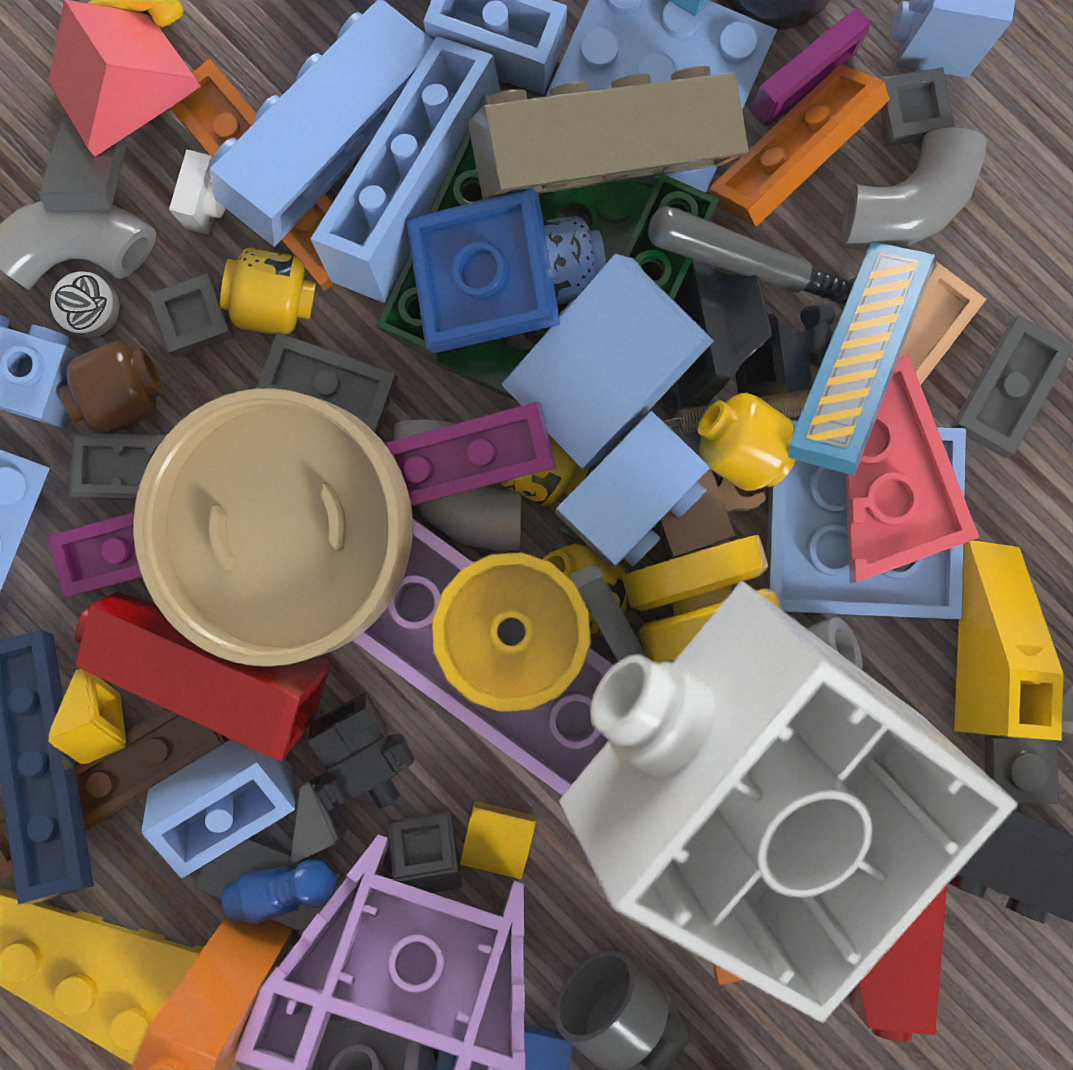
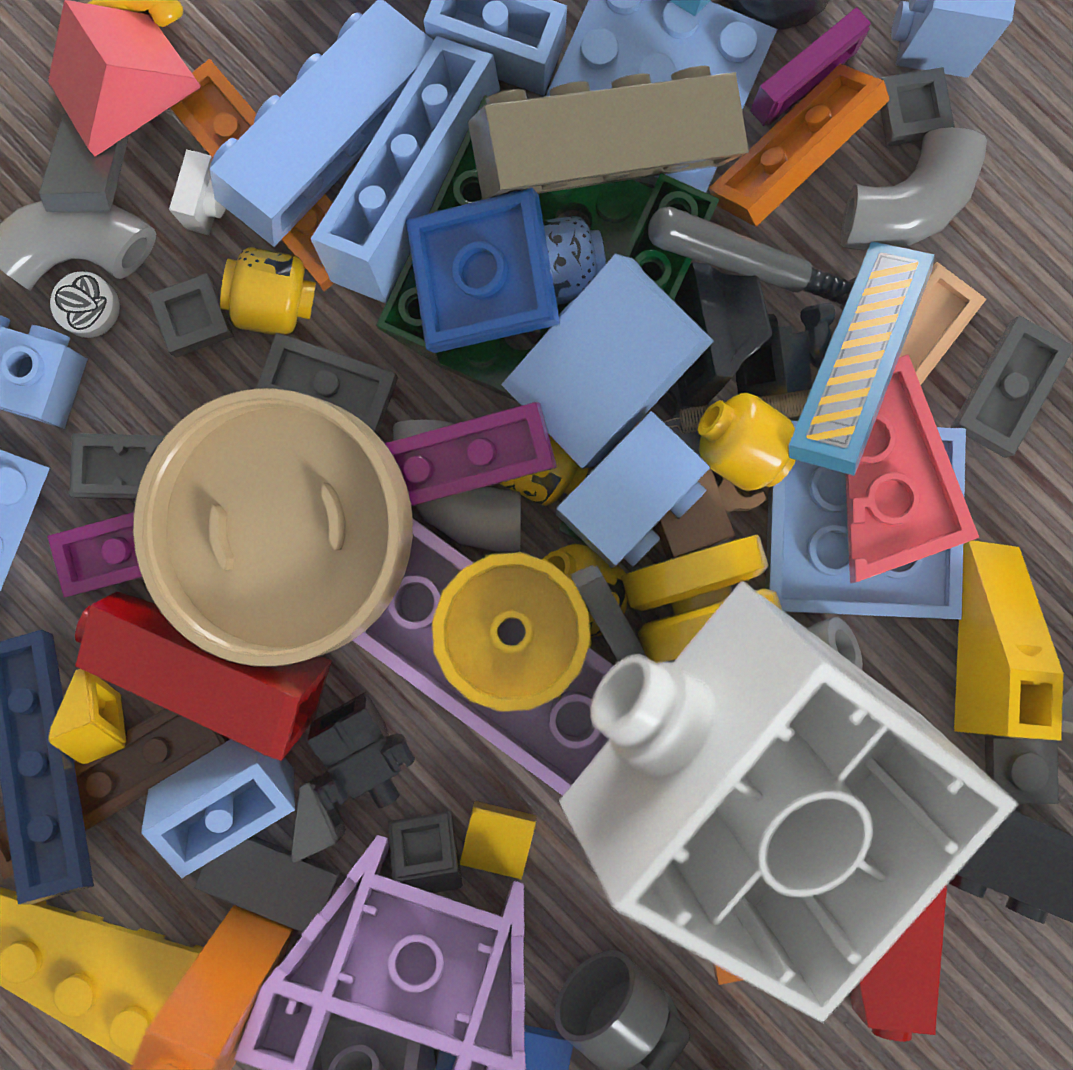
(111, 387): reddish brown head -> none
(278, 891): blue arm -> none

